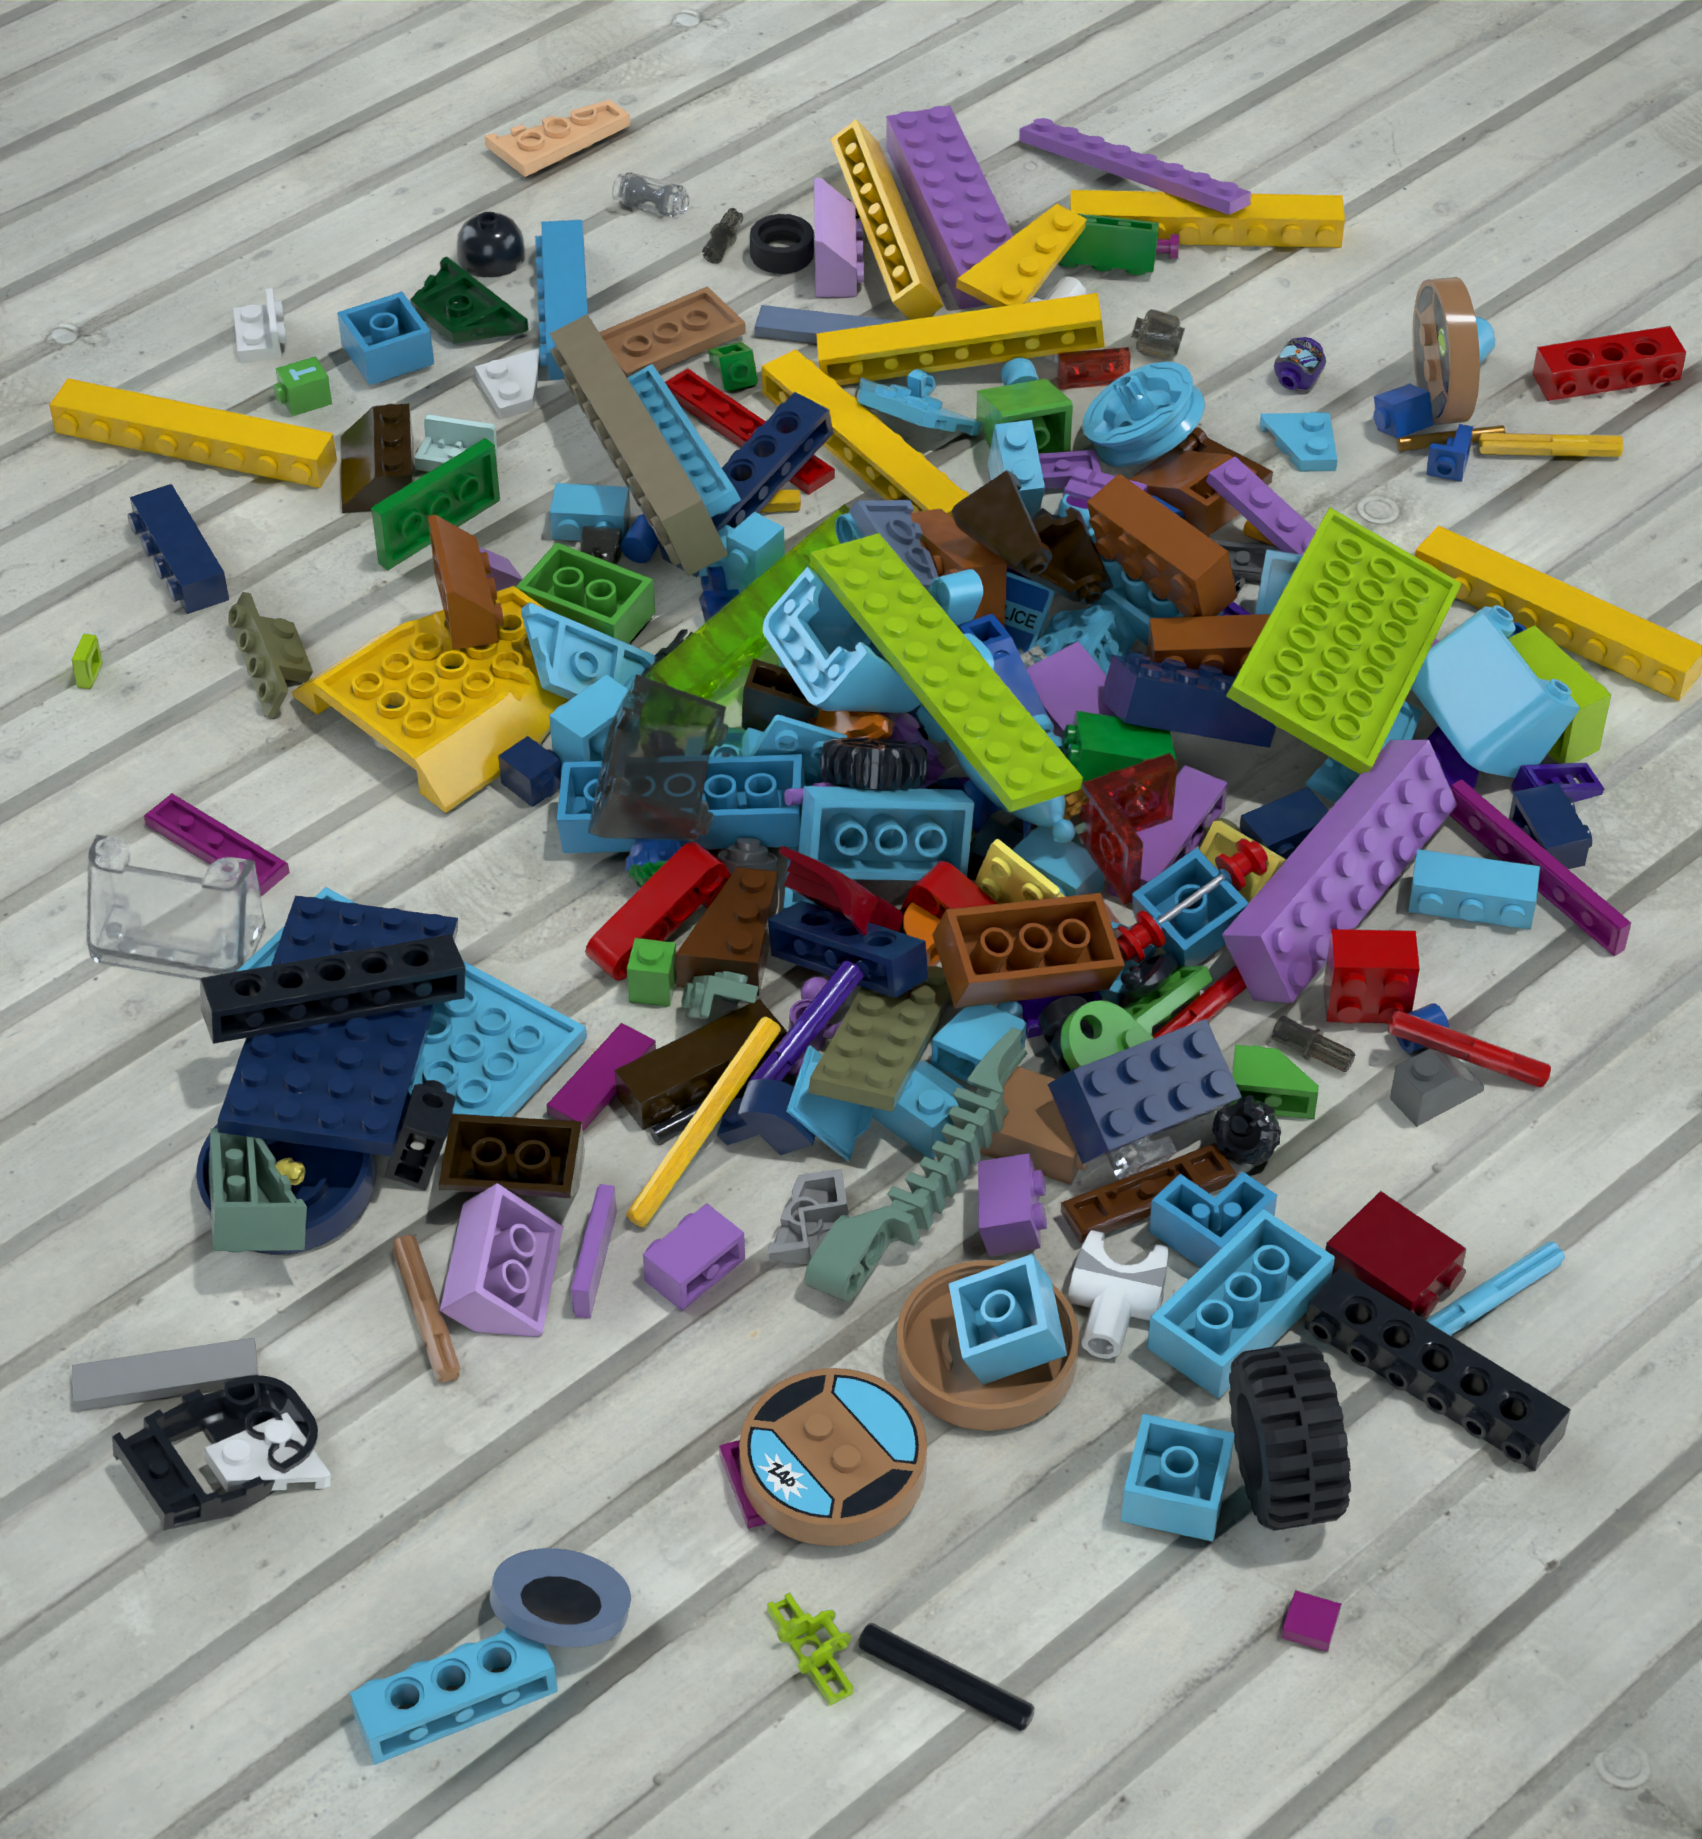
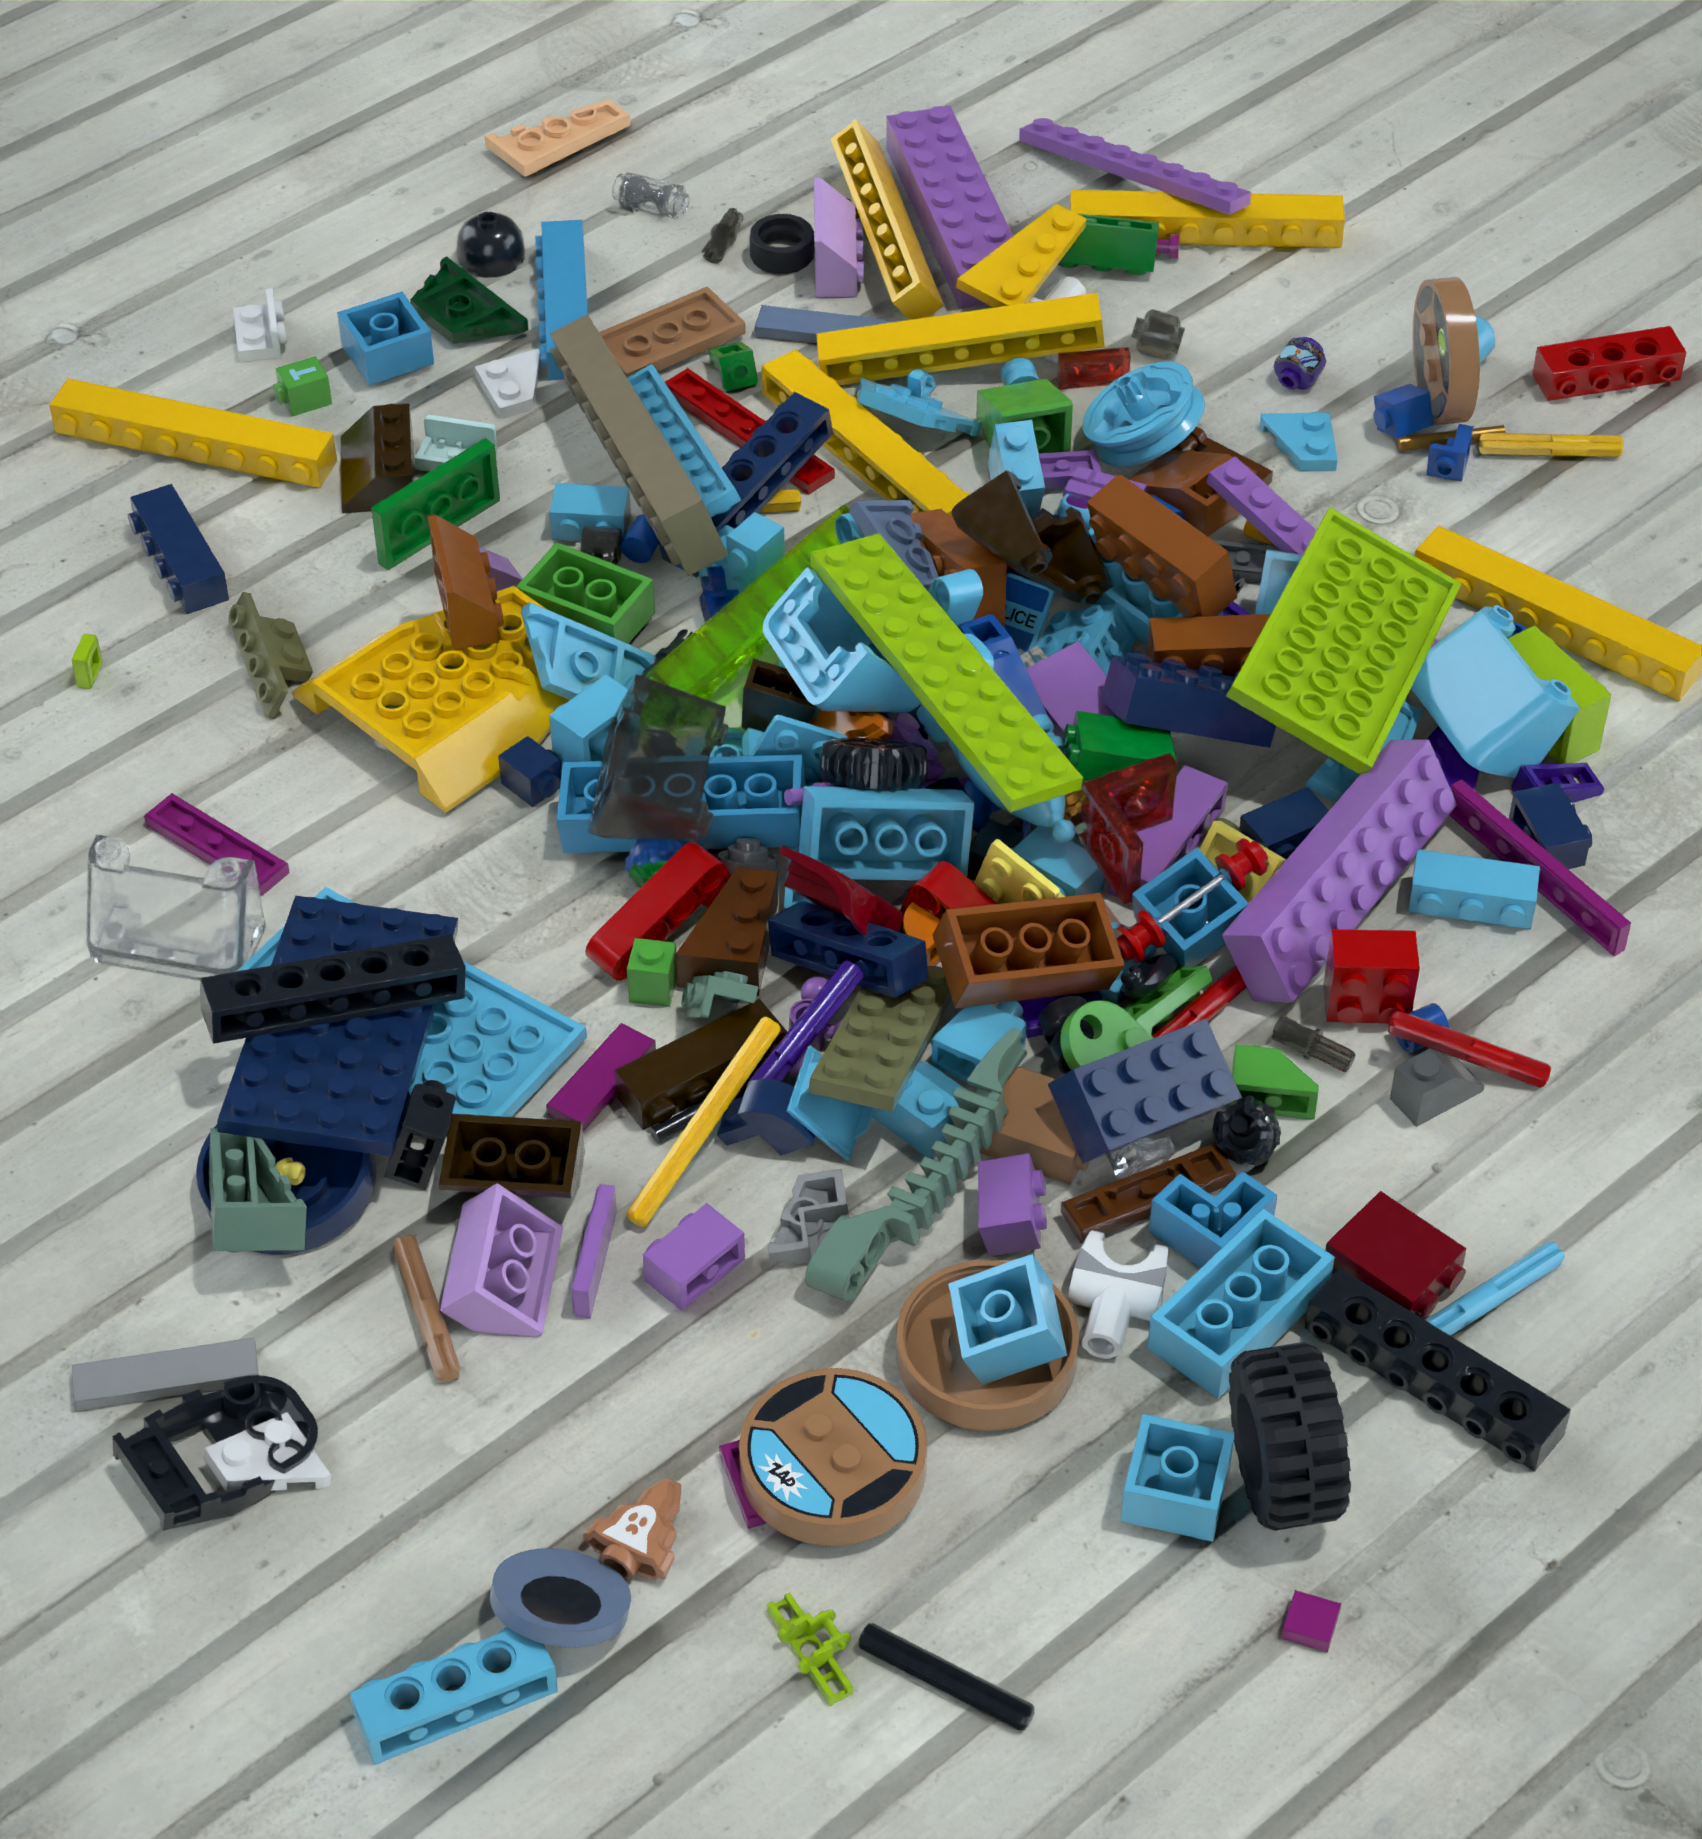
(640, 1533): none -> nougat rock

